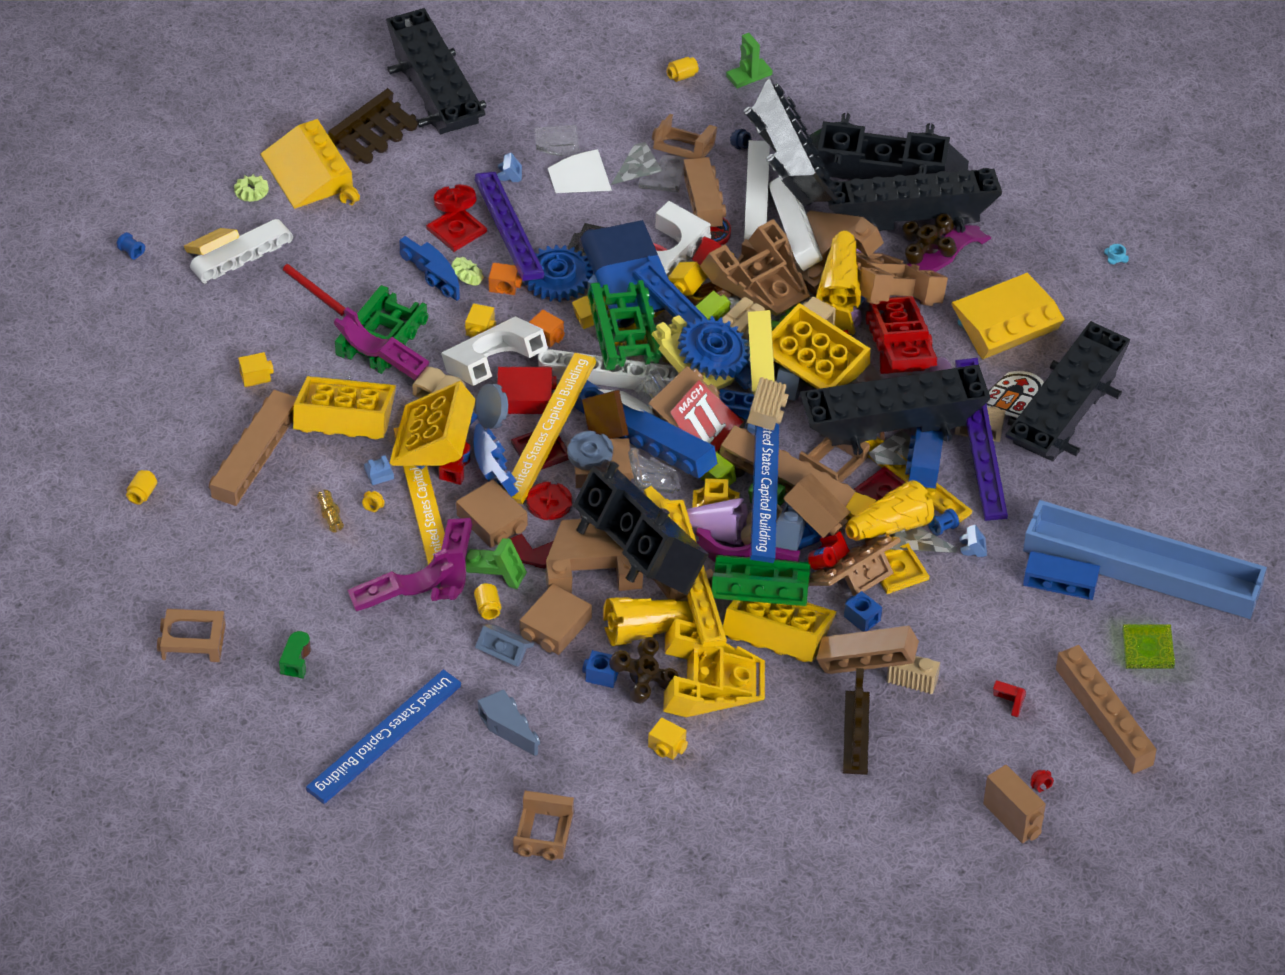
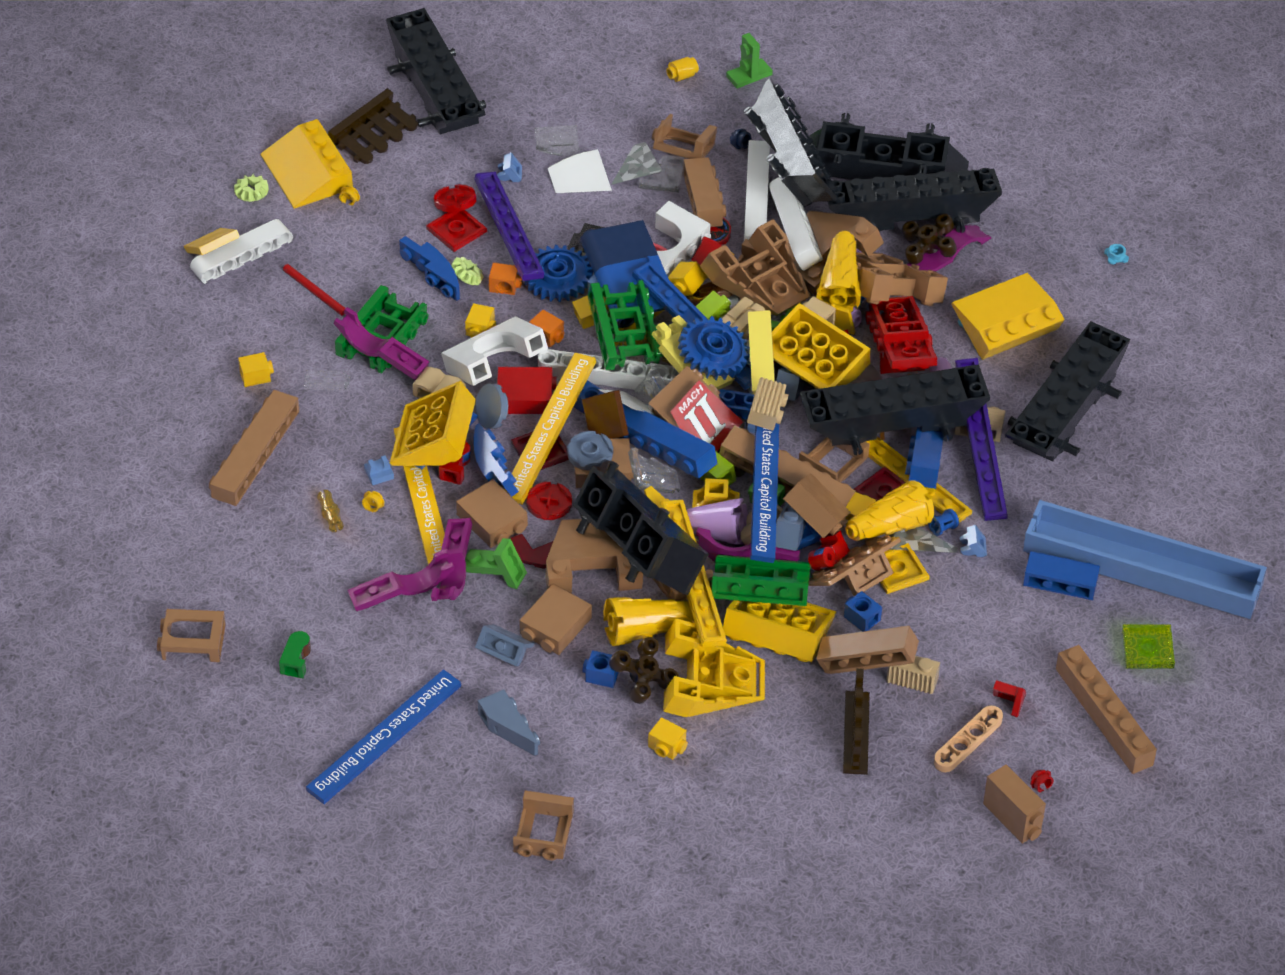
(130, 245): blue bush -> none
(141, 487): yellow brick -> none
(346, 410): yellow slope -> none
(487, 601): yellow brick -> none
(886, 452): sticker -> none
(965, 737): none -> light nougat beam
(1014, 392): sticker -> none

